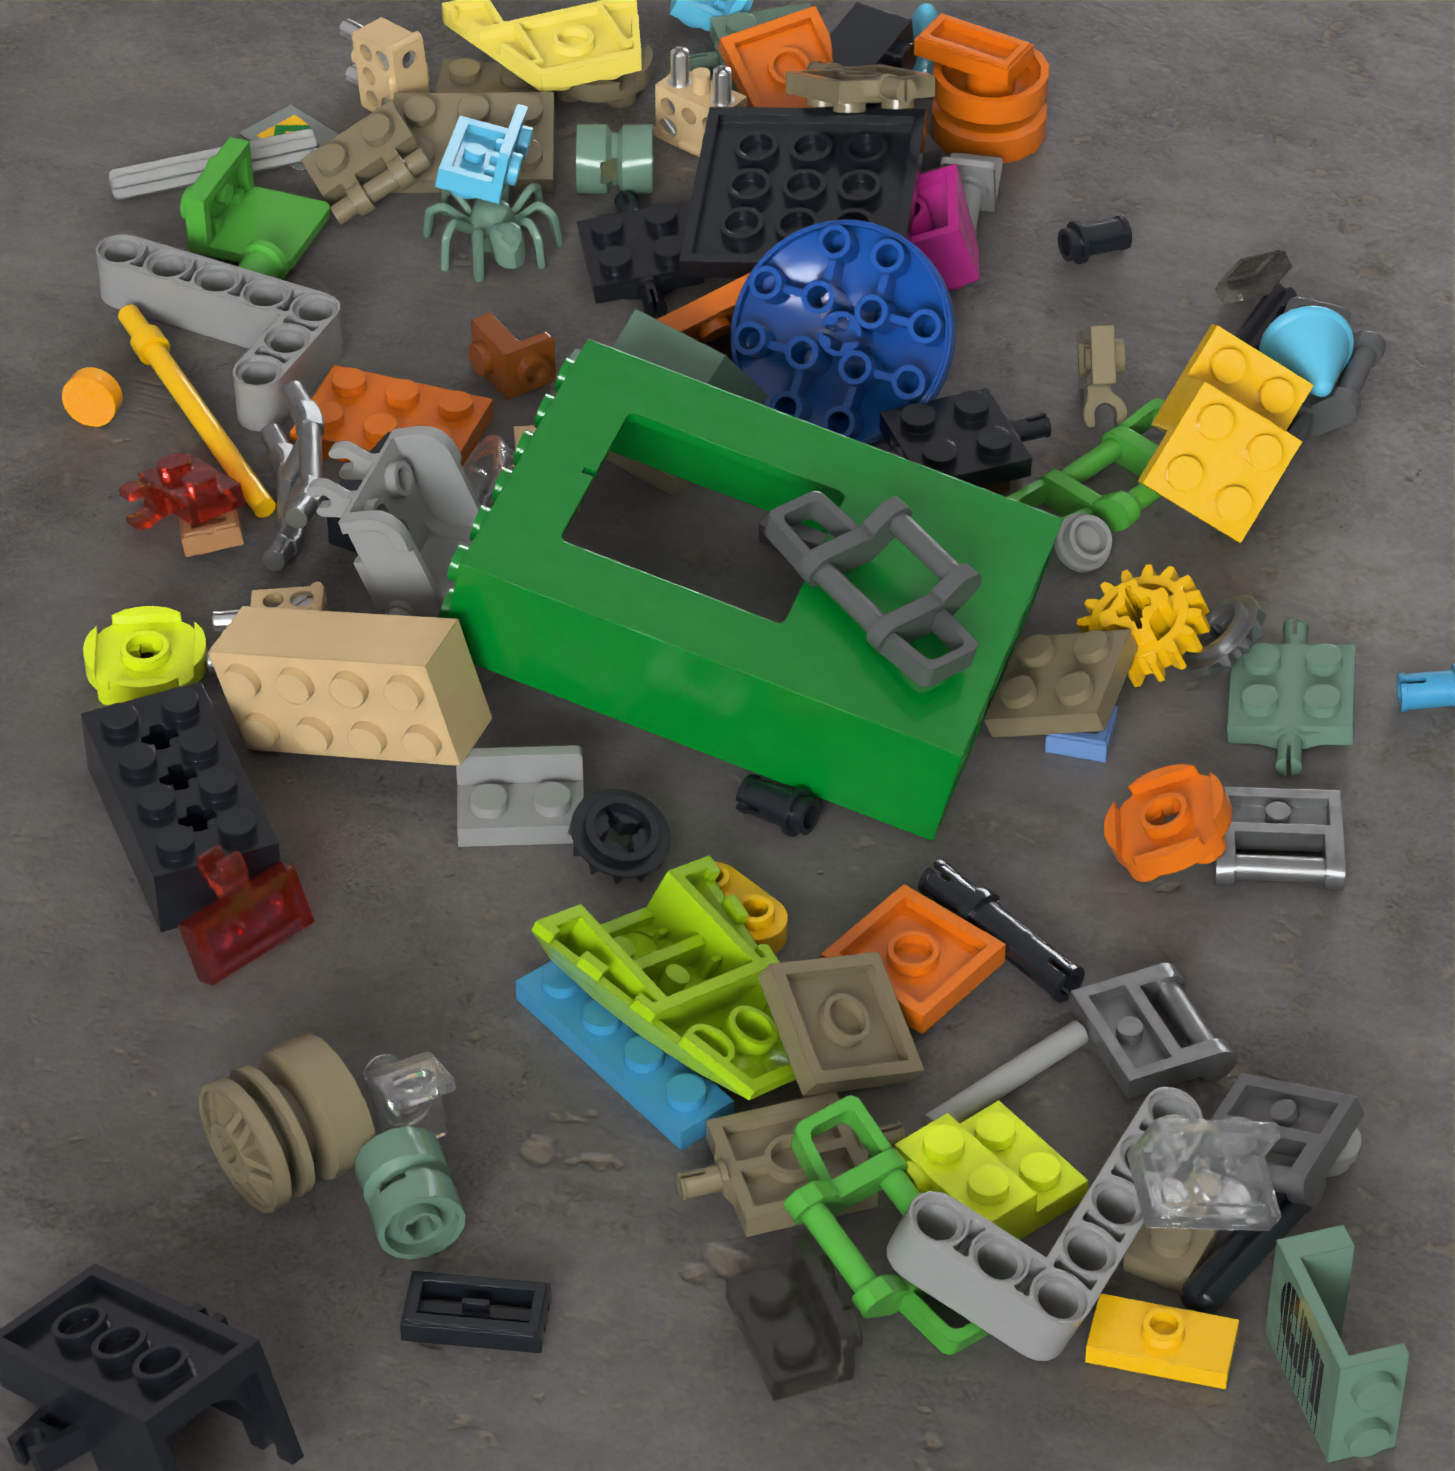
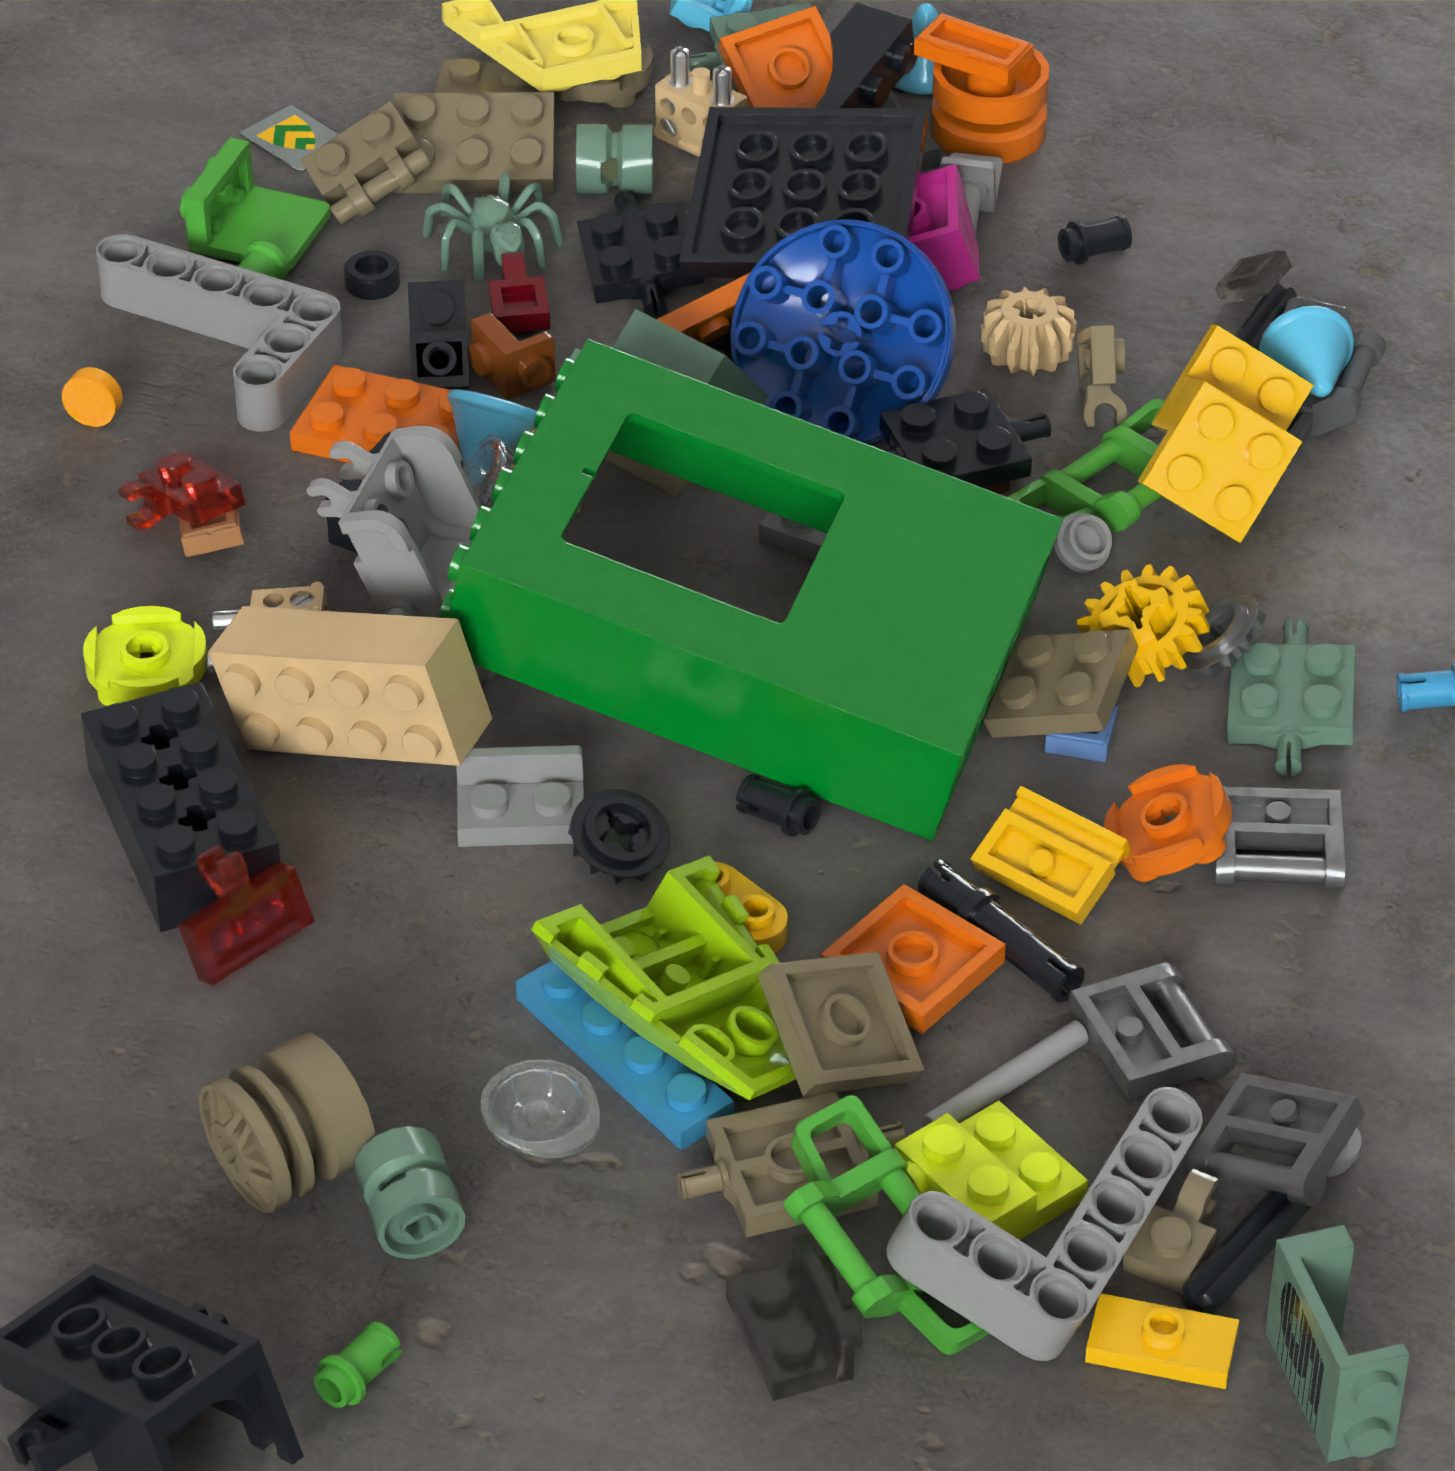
(154, 350): yellow bar -> none
(185, 169): light grey axle -> none
(294, 470): flat silver piece -> none
(344, 1377): none -> bright green pin
(372, 275): none -> black tile
(385, 61): tan piece -> none
(409, 1092): clear bracket -> none
(438, 333): none -> black slope
(475, 1321): black tile -> none
(482, 415): none -> medium azure hat
(484, 157): medium azure bracket -> none
(518, 300): none -> dark red plate
(541, 1108): none -> clear piece
(852, 87): dark tan plate -> none
(859, 545): dark grey bar -> none
(1028, 330): none -> tan gear
(1050, 855): none -> yellow plate
(1205, 1174): clear bracket -> none

